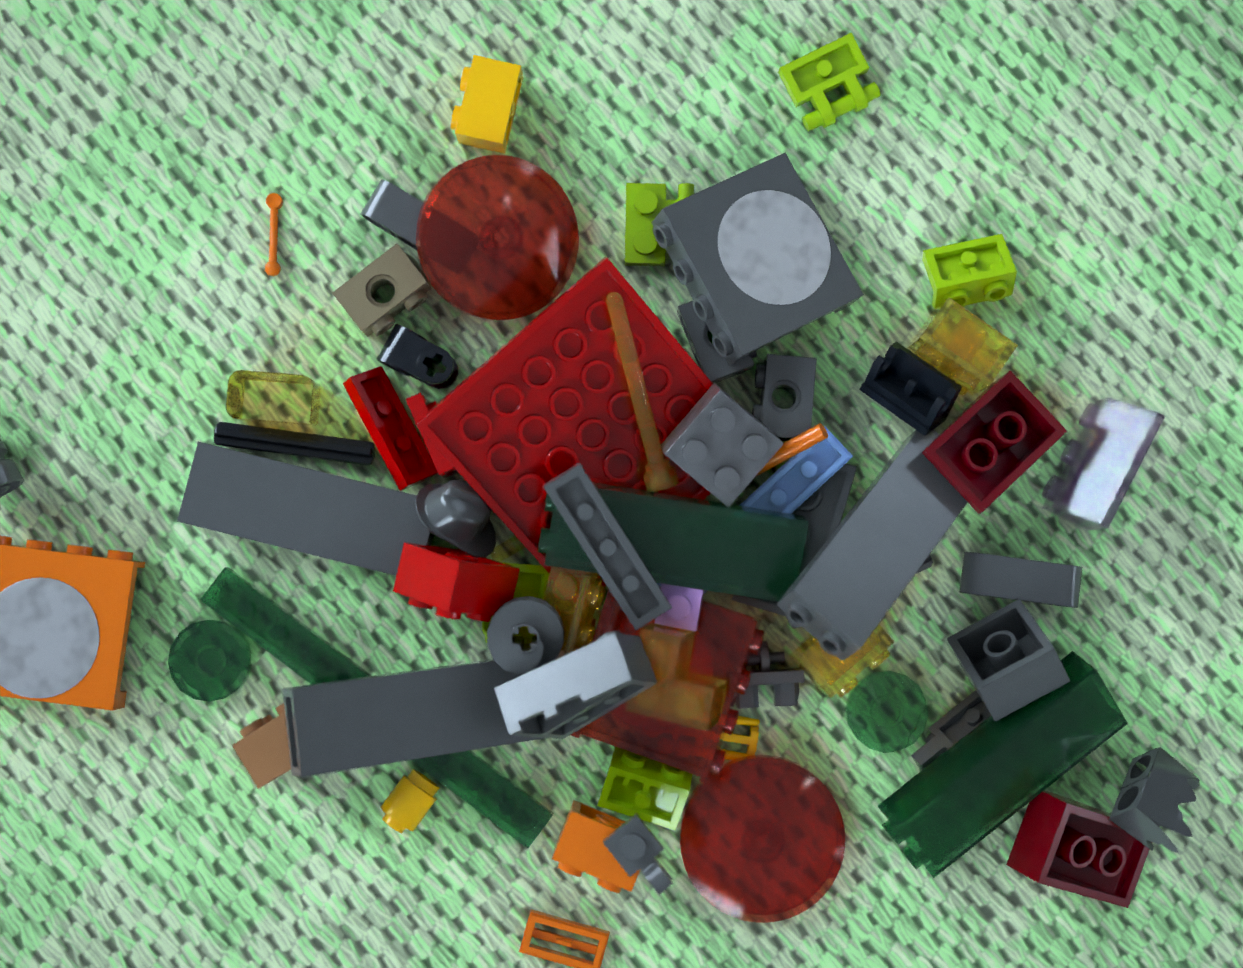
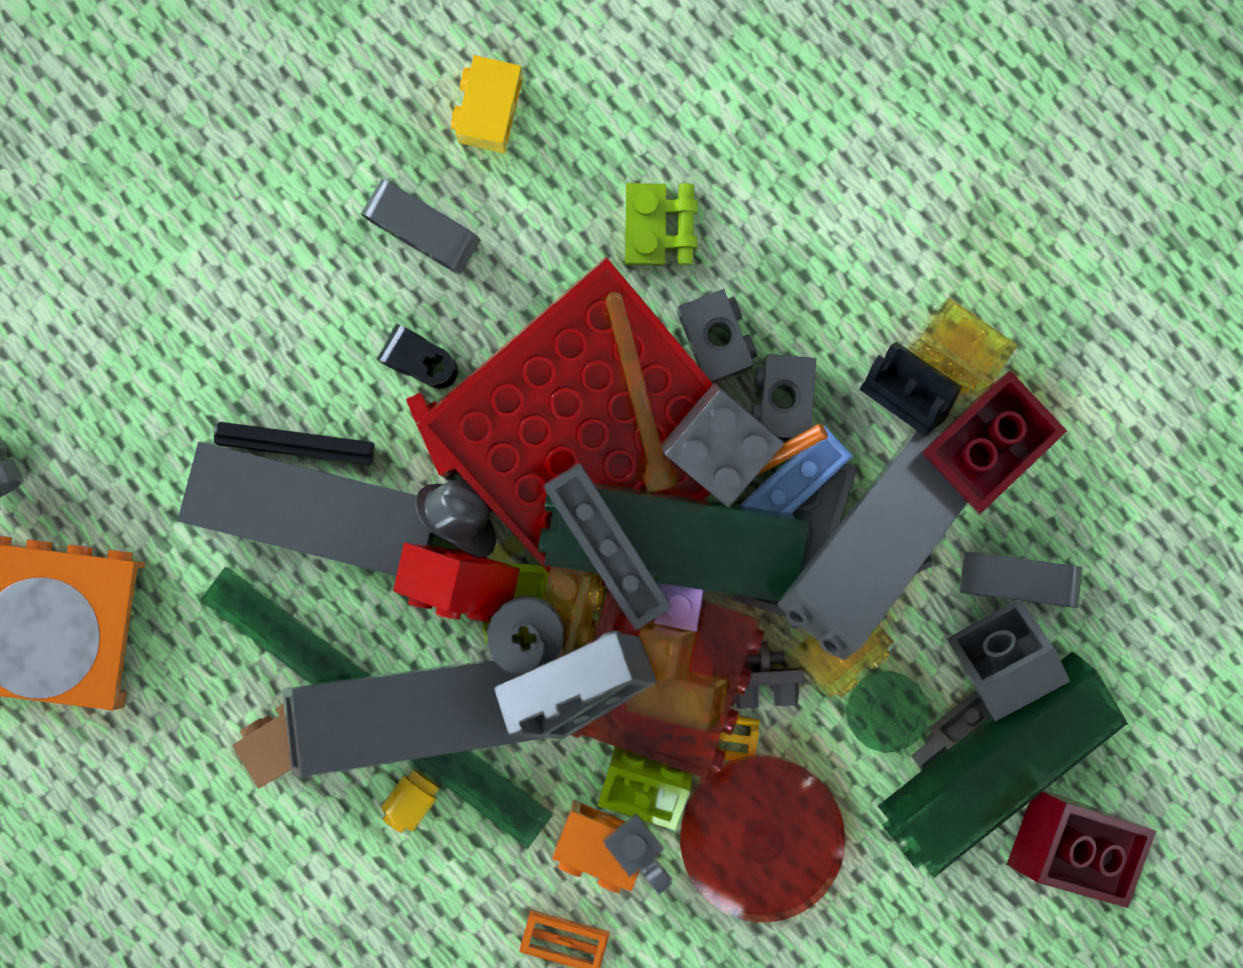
(210, 660): clear green tile -> none
(236, 391): clear yellow piece -> none
(274, 202): orange hinge -> none
(359, 292): dark tan brick -> none
(390, 427): red plate -> none
(497, 237): clear red dish -> none
(755, 258): dark grey panel -> none
(823, 71): lime plate -> none
(971, 271): lime bracket -> none
(1101, 463): slope -> none
(1154, 800): dark grey piece -> none

